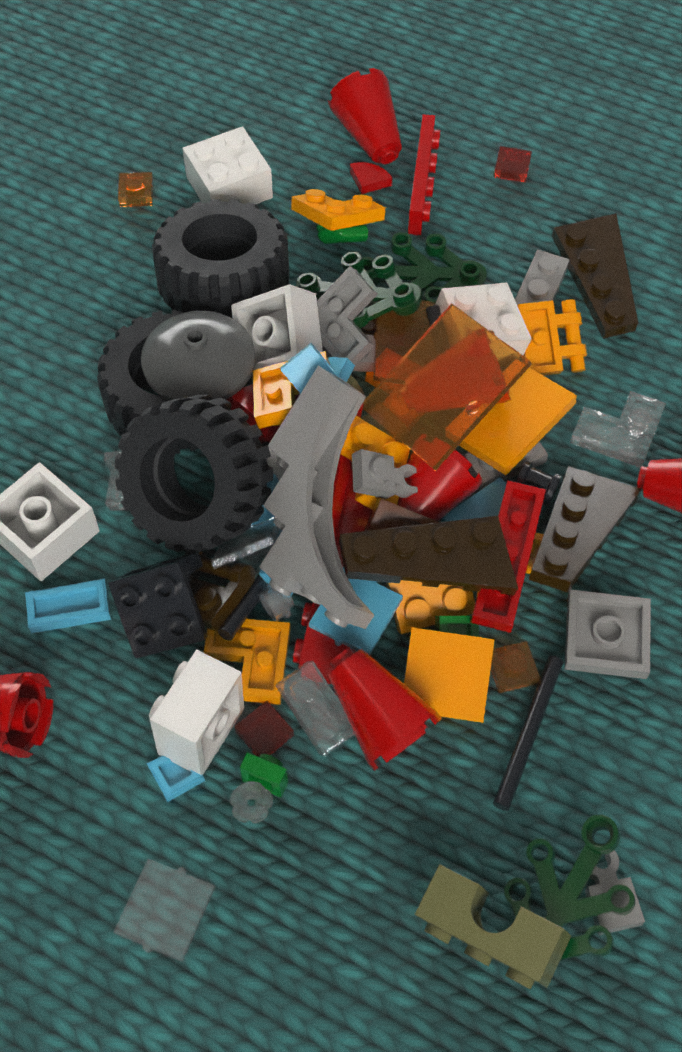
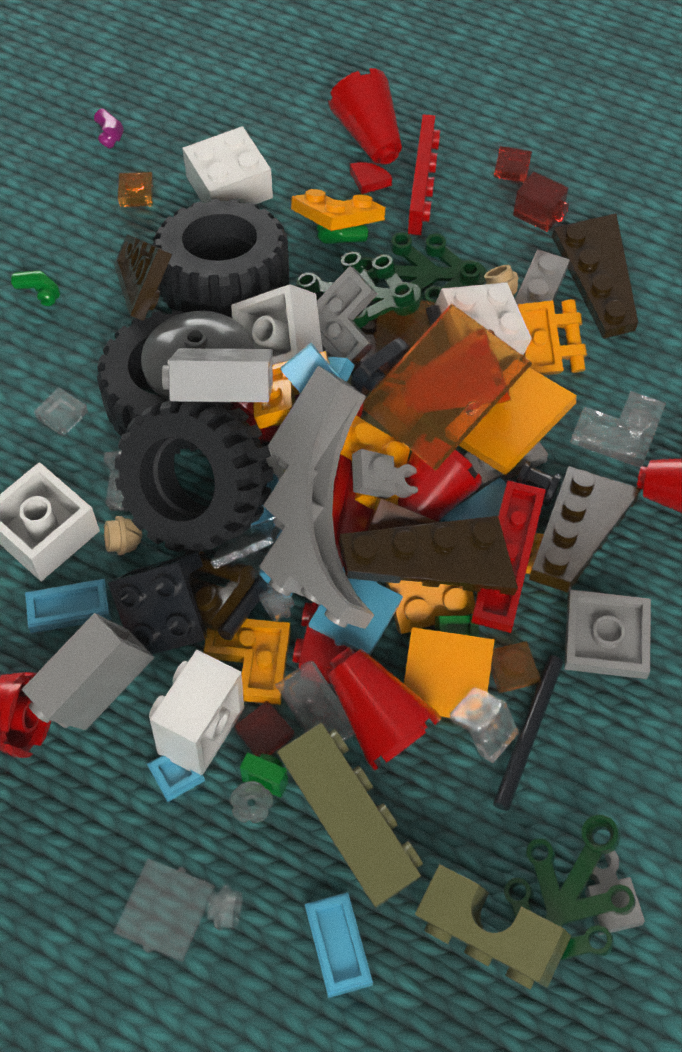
(47, 289): none -> green arm
(61, 411): none -> clear tile
(87, 674): none -> light grey brick
(111, 128): none -> magenta arm
(121, 535): none -> tan plate
(140, 273): none -> dark brown wing
(219, 375): none -> light grey brick
(225, 908): none -> clear plate
(338, 945): none -> medium azure tile
(349, 814): none -> olive brick
(377, 366): none -> black plate
(487, 721): none -> clear bracket
(503, 274): none -> tan plate
(541, 202): none -> clear red brick

